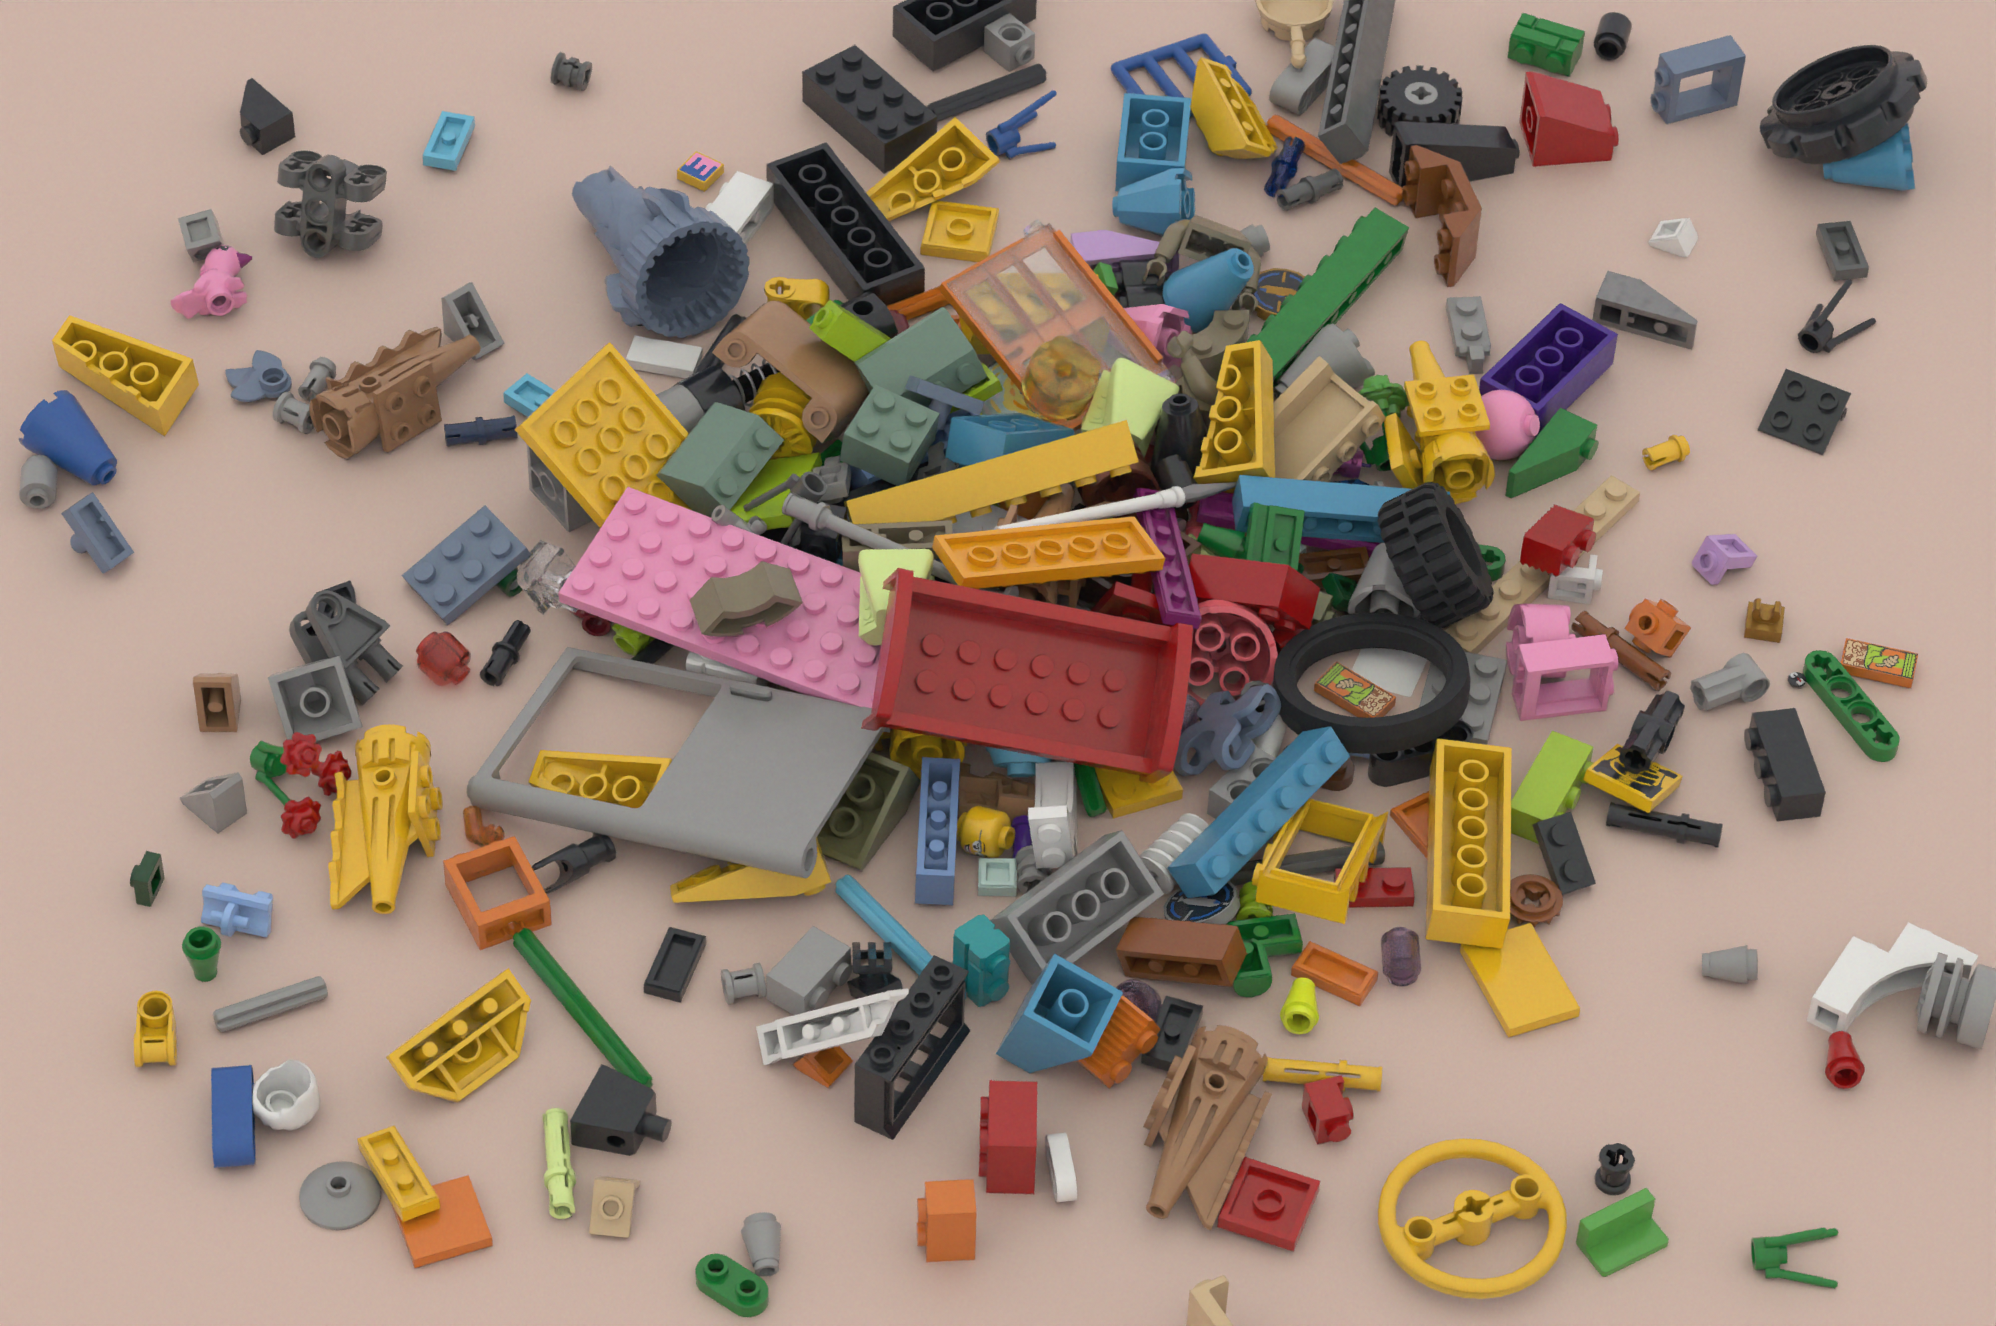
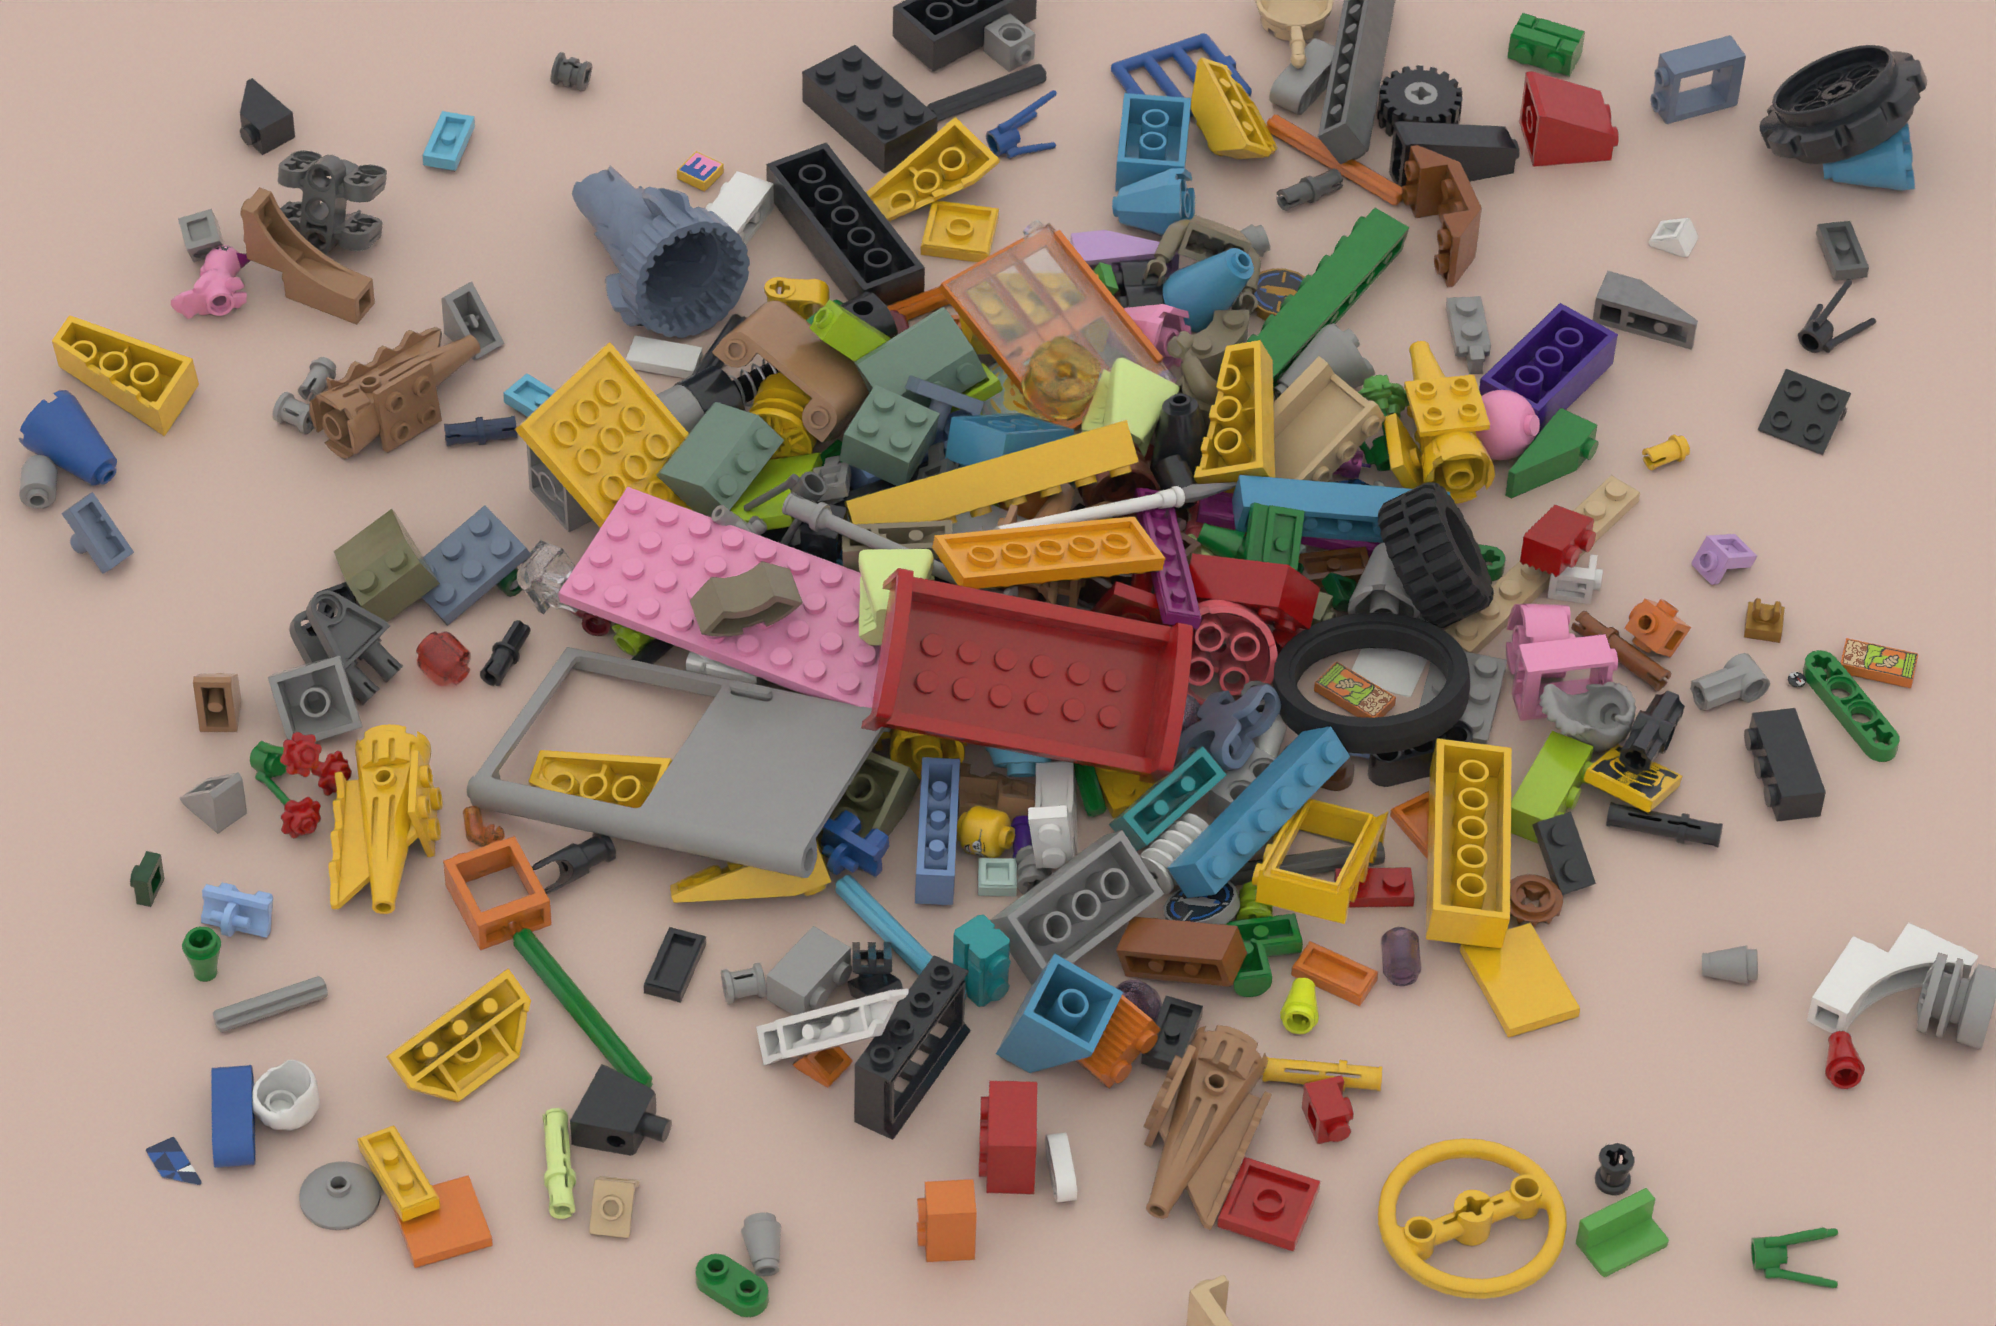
(155, 1036): yellow piece -> none
(172, 1162): none -> dark blue sticker
(261, 380): sand blue plate -> none
(305, 270): none -> medium nougat arch
(385, 567): none -> olive slope
(848, 849): none -> blue hips
(1169, 798): none -> teal brick
(1284, 166): clear blue pin -> none
(1596, 717): none -> light grey piece
(1612, 35): black brick -> none

